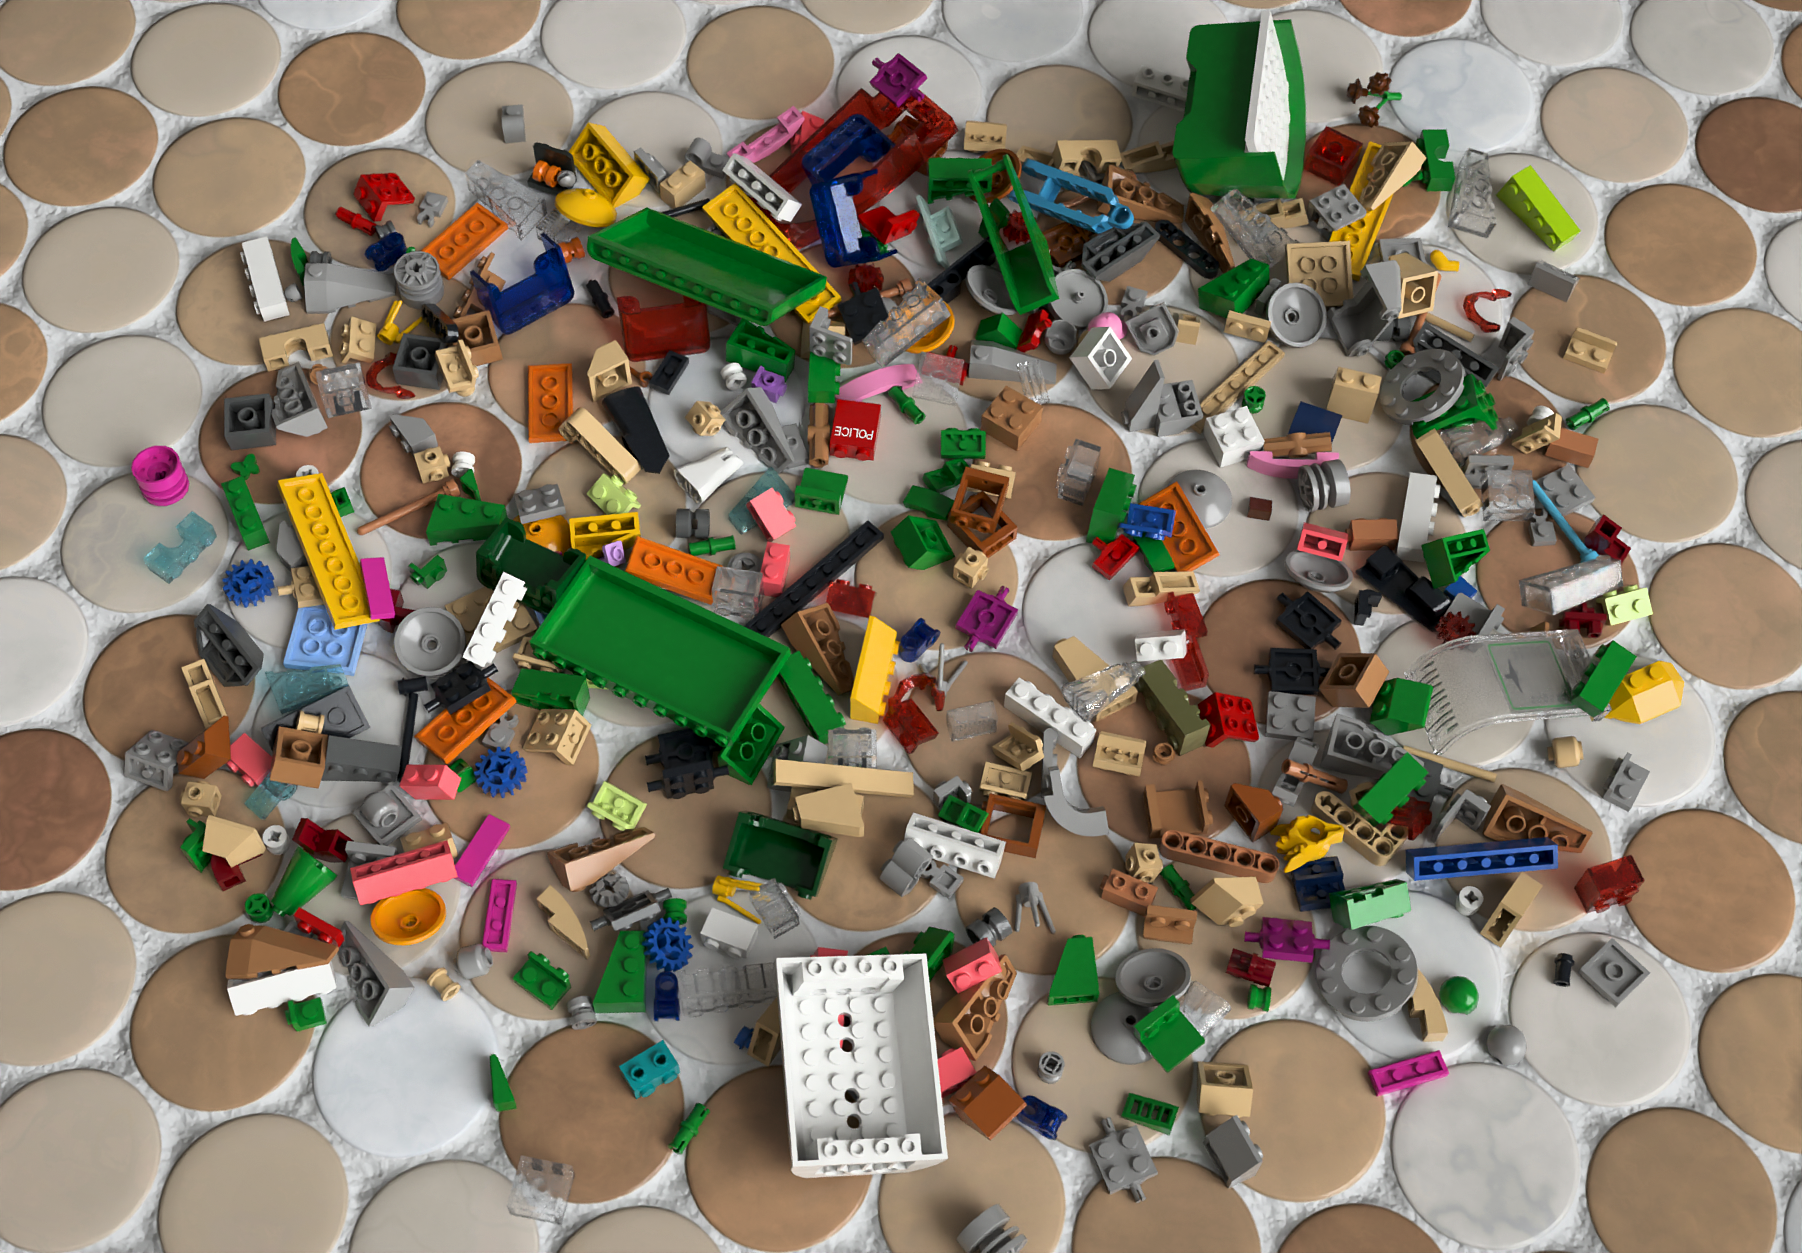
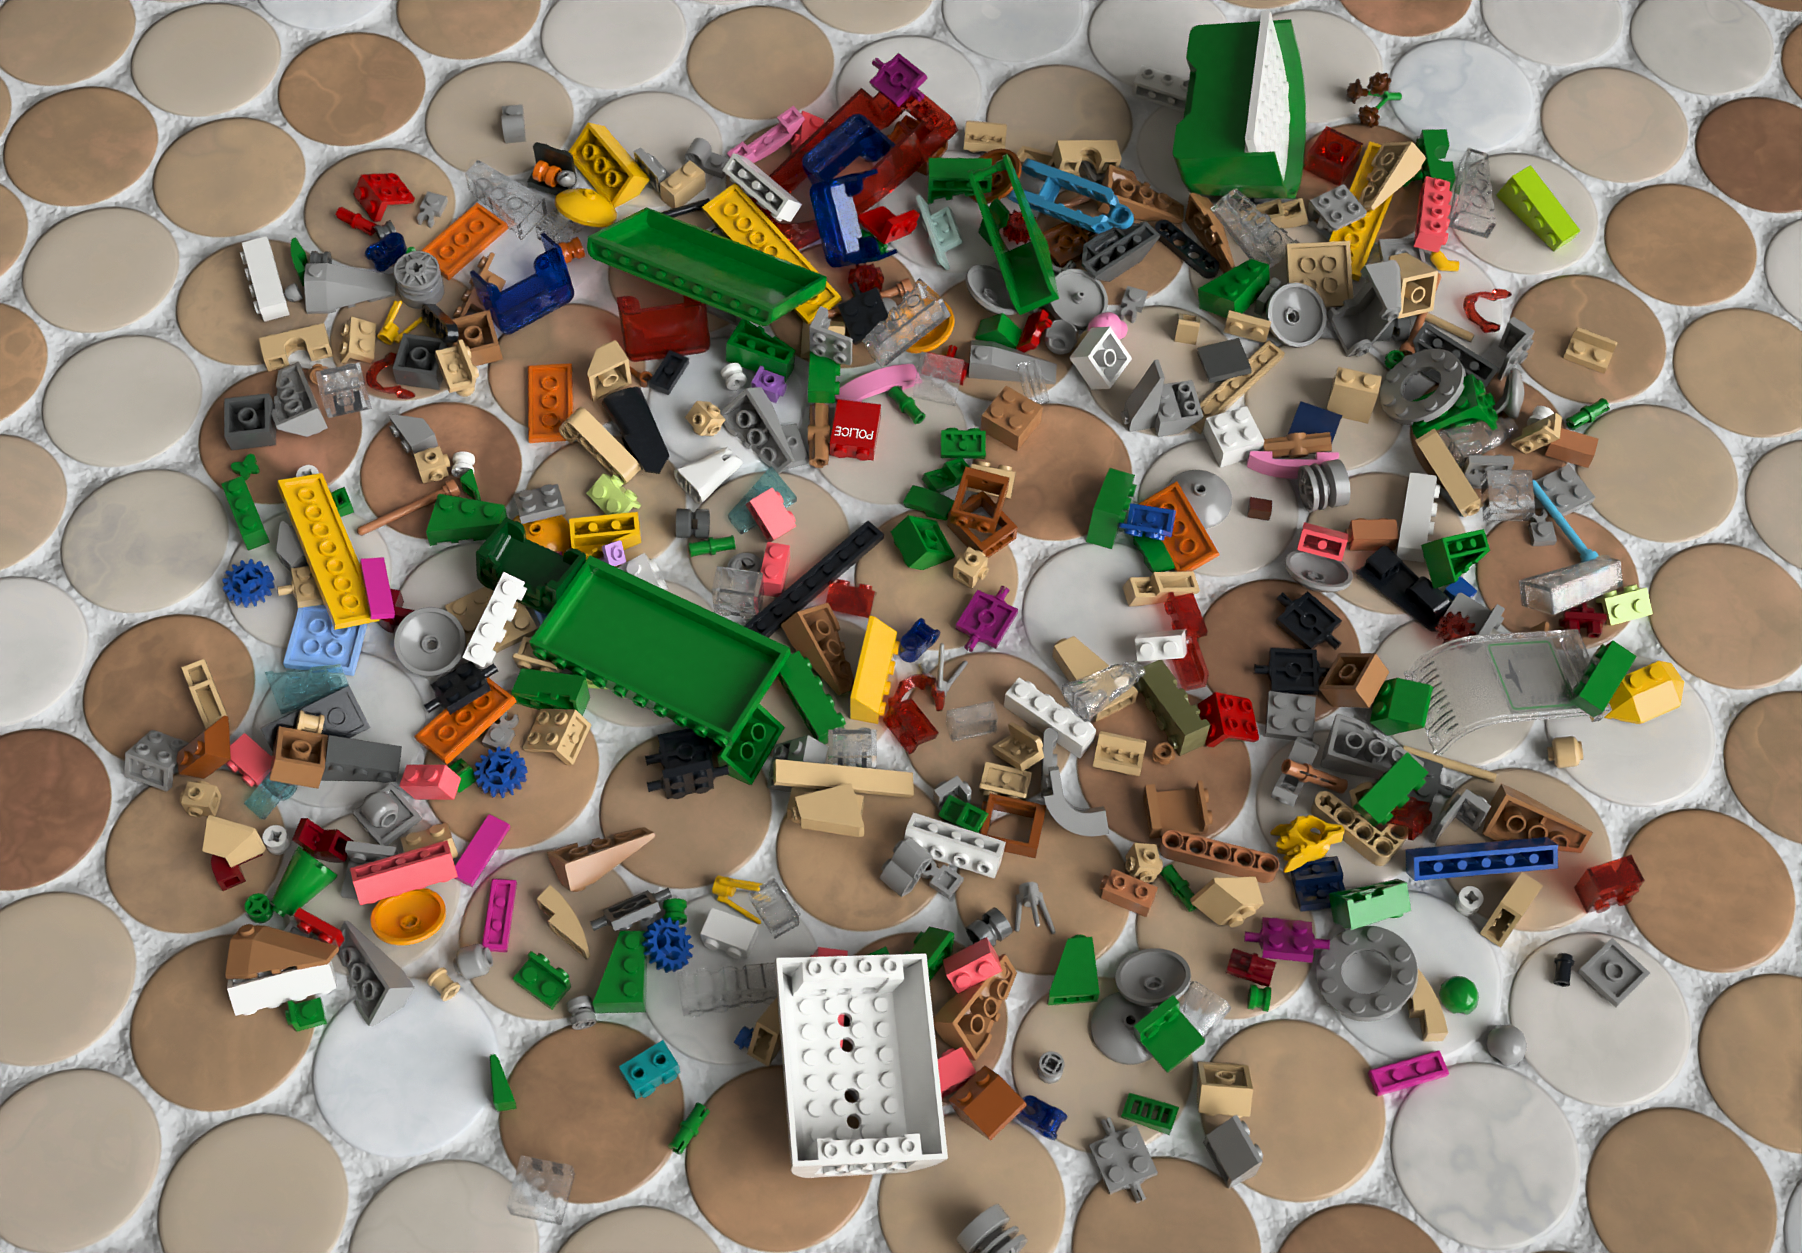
(160, 475): dark pink wheel -> none
(170, 562): clear light blue arch -> none
(193, 846): green bracket -> none
(227, 648): dark grey wedge -> none
(408, 733): black bar -> none
(412, 685): black pin -> none
(429, 573): green bracket -> none
(600, 298): black axle -> none
(605, 897): light grey gear -> none
(617, 806): yellowish green bracket -> none
(666, 1001): clear blue piece -> none
(672, 569): orange tile -> none
(779, 851): dark green windscreen -> none
(821, 491): green bracket -> none
(949, 282): black panel -> none
(1078, 471): clear brick -> none
(1113, 555): red plate -> none
(1149, 158): tan slope -> none
(1154, 329): light grey piece -> none
(1169, 924): medium nougat bracket -> none
(1224, 360): none -> dark grey tile
(1253, 809): dark orange slope -> none
(1258, 396): green wheel -> none
(1363, 605): black bracket -> none
(1432, 214): none -> coral brick
(1512, 395): none -> light grey piece
(1553, 280): light grey slope -> none
(1604, 539): dark red brick -> none
(1625, 784): light grey bracket -> none

